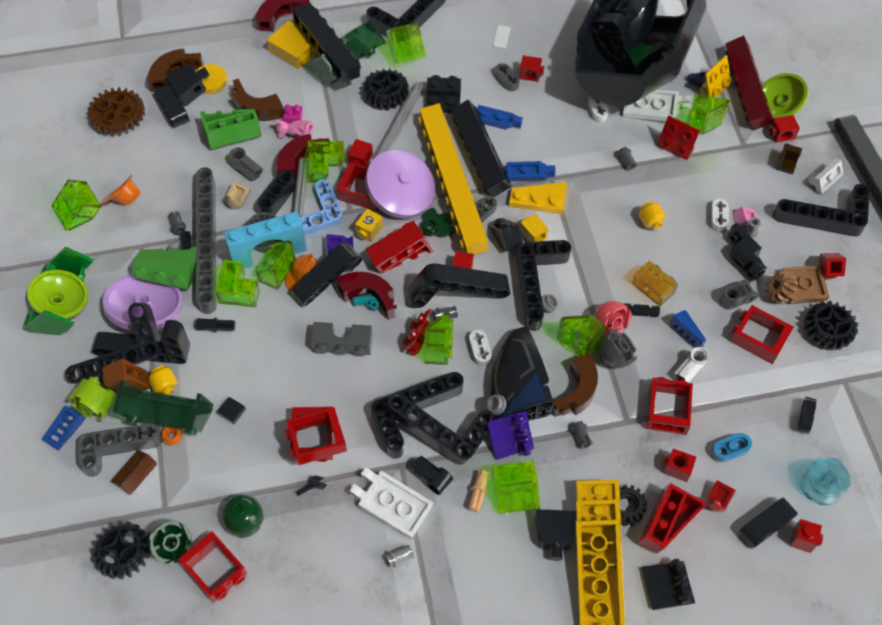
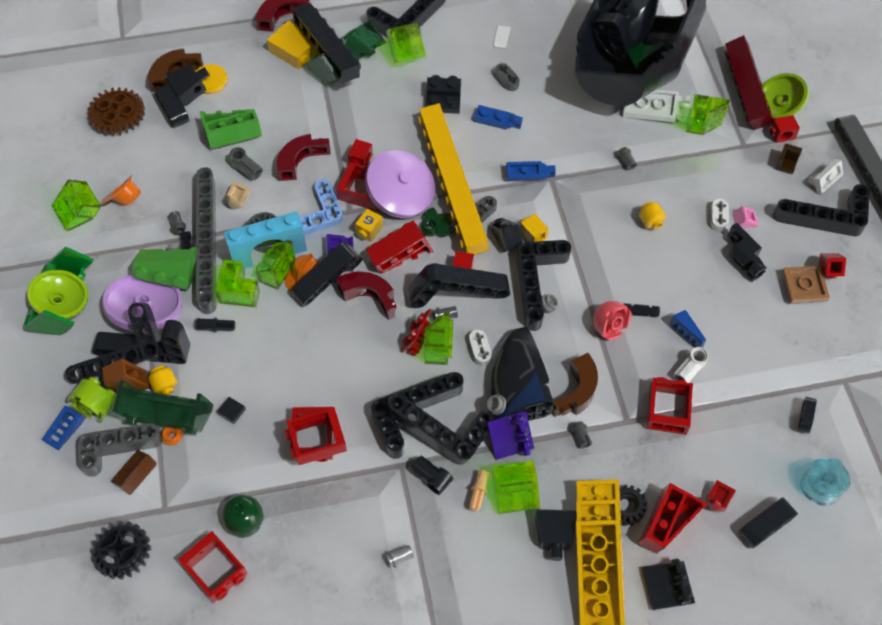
(168, 541): dark green cylinder -> none
(266, 108): reddish brown arch -> none
(283, 186): black beam -> none
(292, 113): dark pink tile -> none
(295, 128): bright pink animal -> none
(300, 187): light grey axle -> none
(313, 484): black hand -> none
(320, 156): clear neon green brick -> none
(356, 343): dark grey arch -> none
(367, 300): teal arm -> none
(385, 88): black gear -> none
(392, 502): white tile -> none
(400, 118): light grey axle -> none
(481, 148): black brick -> none
(531, 68): red brick -> none
(541, 198): yellow wing -> none
(581, 333): clear neon green slope -> none
(594, 108): white beam -> none
(616, 349): dark grey cylinder -> none
(654, 283): clear yellow brick -> none
(678, 137): red hinge -> none
(686, 460): red brick -> none
(697, 79): dark blue tile -> none
(717, 79): yellow hinge -> none
(730, 447): dark azure plate -> none
(738, 295): dark grey piece -> none
(753, 225): light grey pin -> none
(754, 346): red window -> none
(781, 287): medium nougat gear -> none
(806, 536): red brick -> none
(825, 330): black gear -> none

